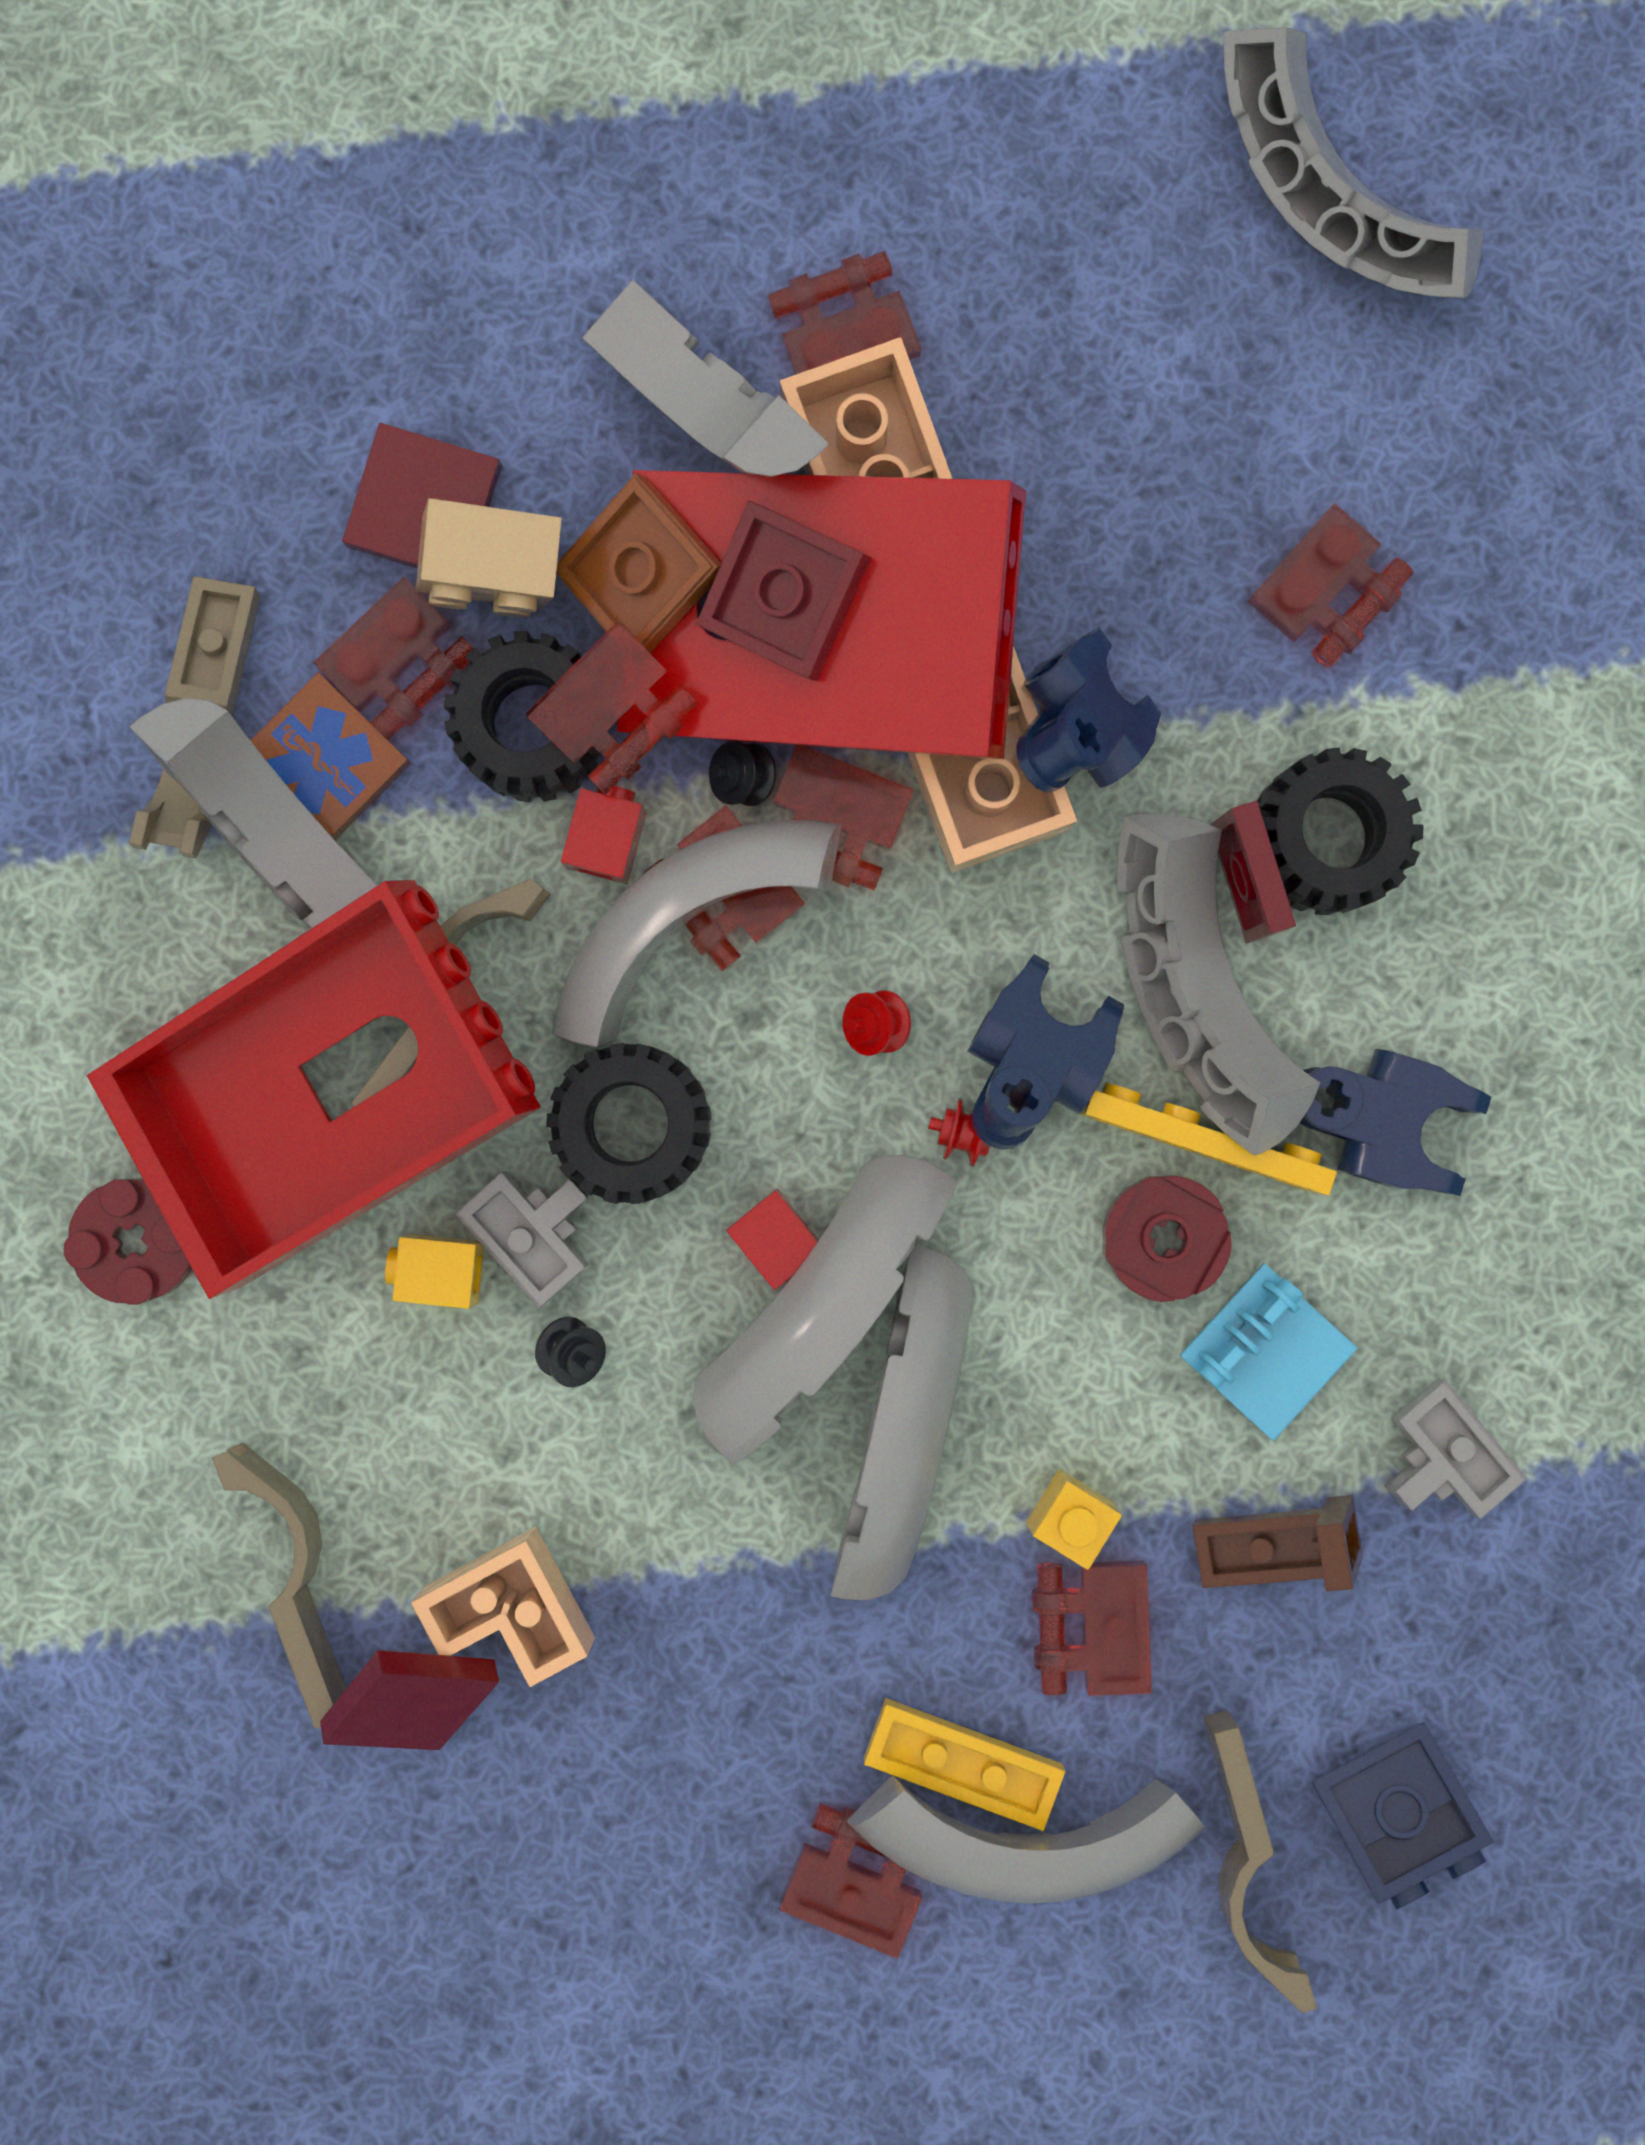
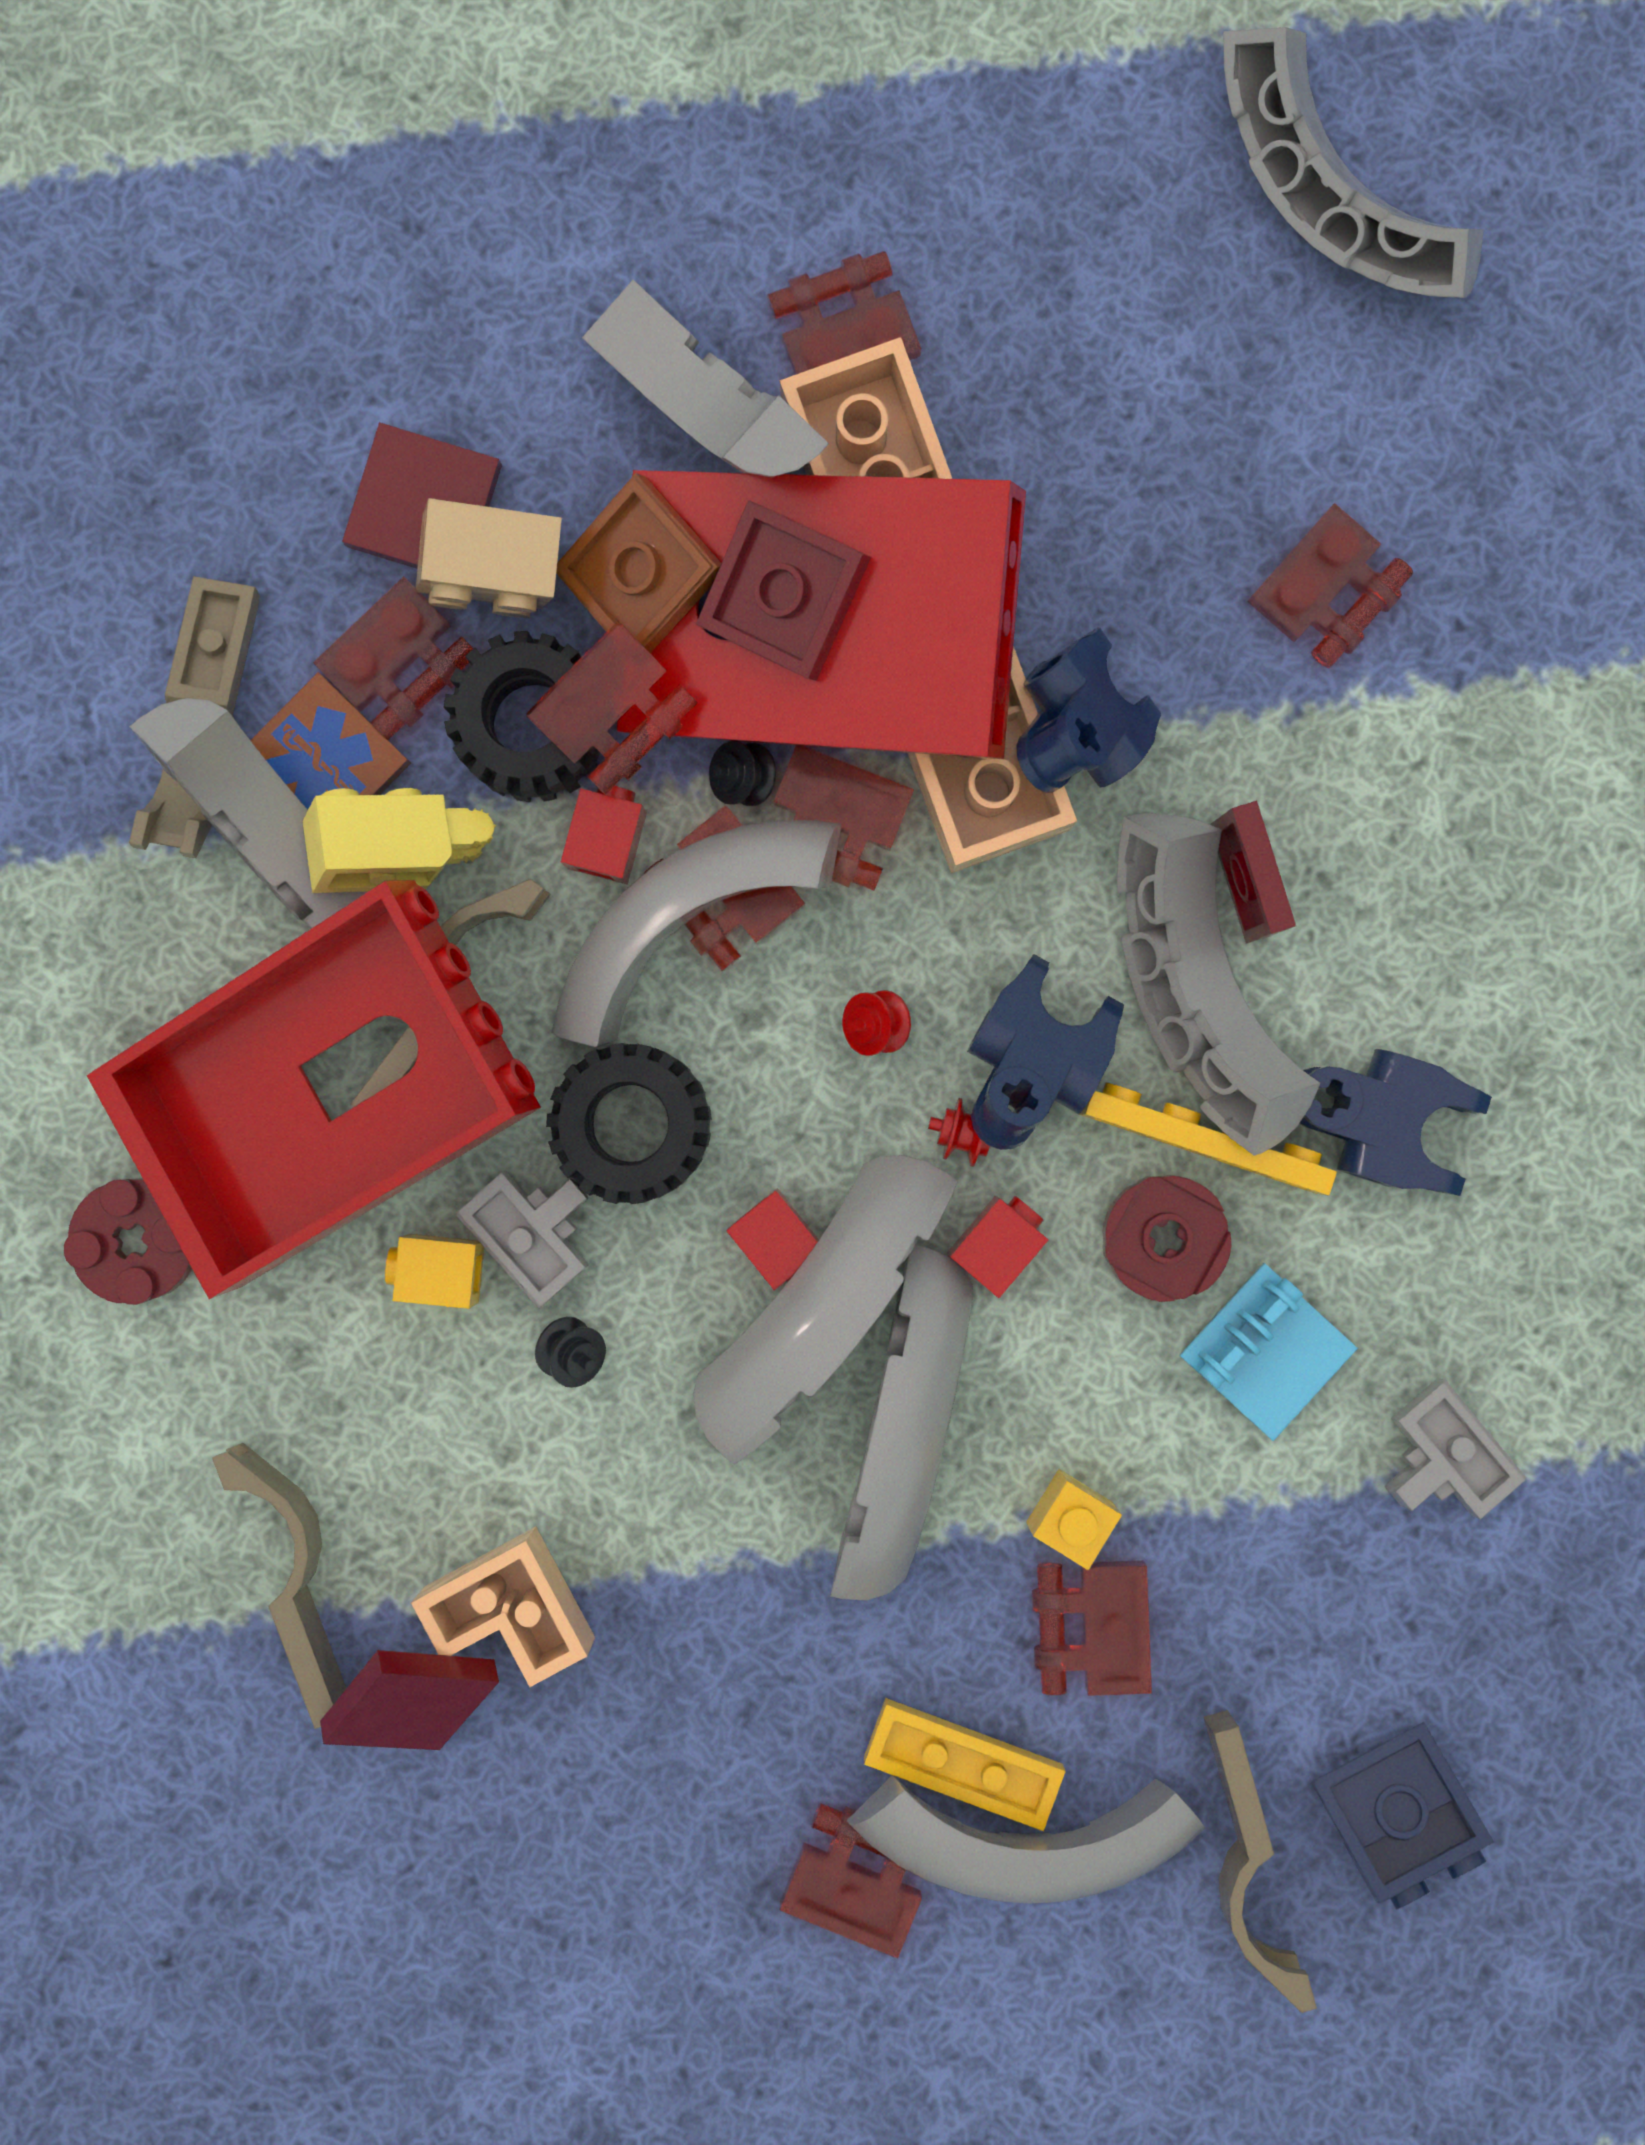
(387, 837): none -> light yellow hinge
(999, 1243): none -> red brick
(1282, 1547): reddish brown bracket -> none
(1383, 814): black tyre -> none

